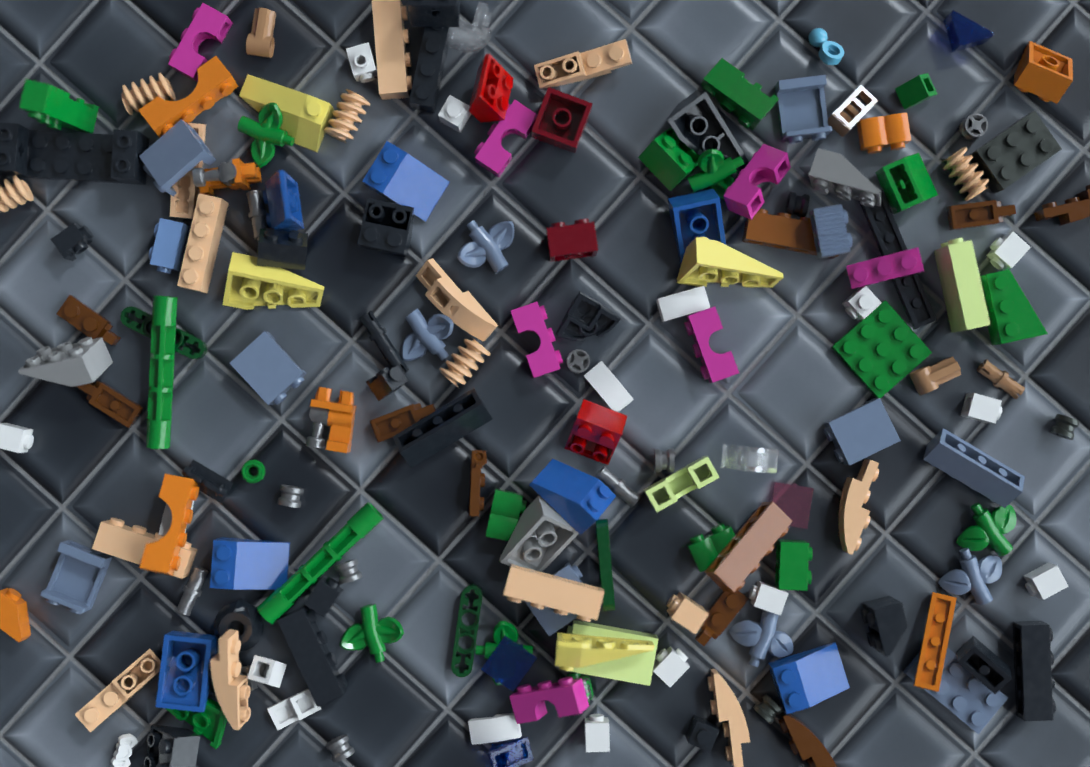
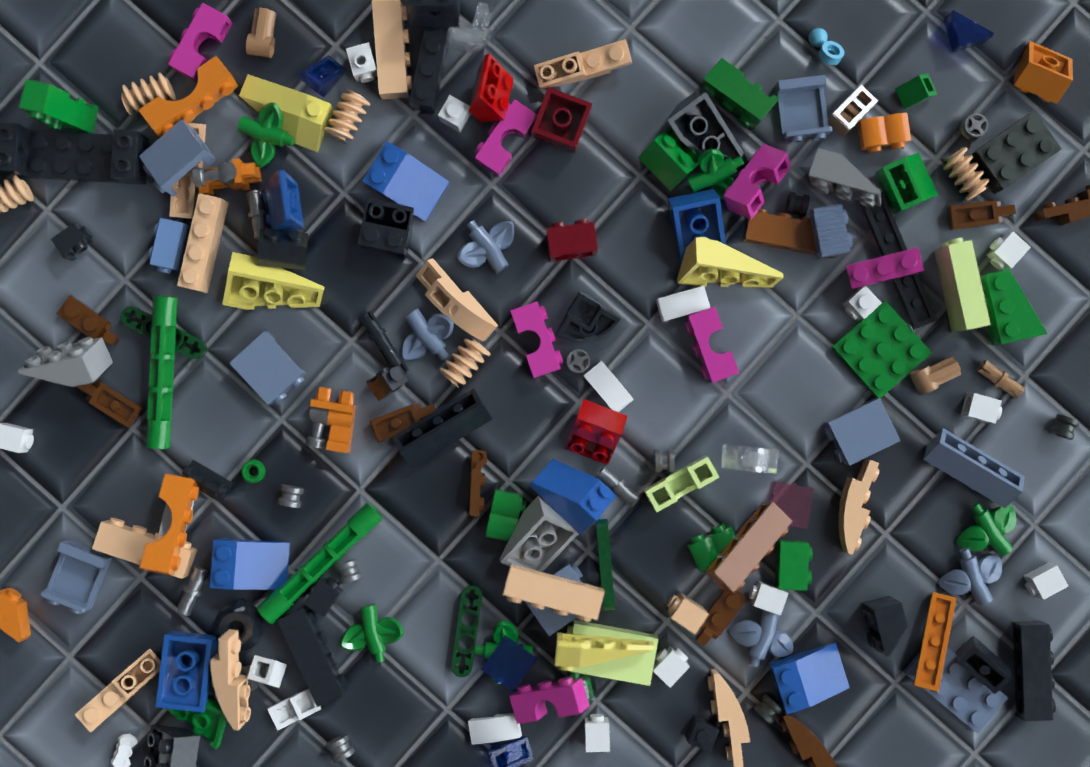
(323, 75): none -> clear blue slope

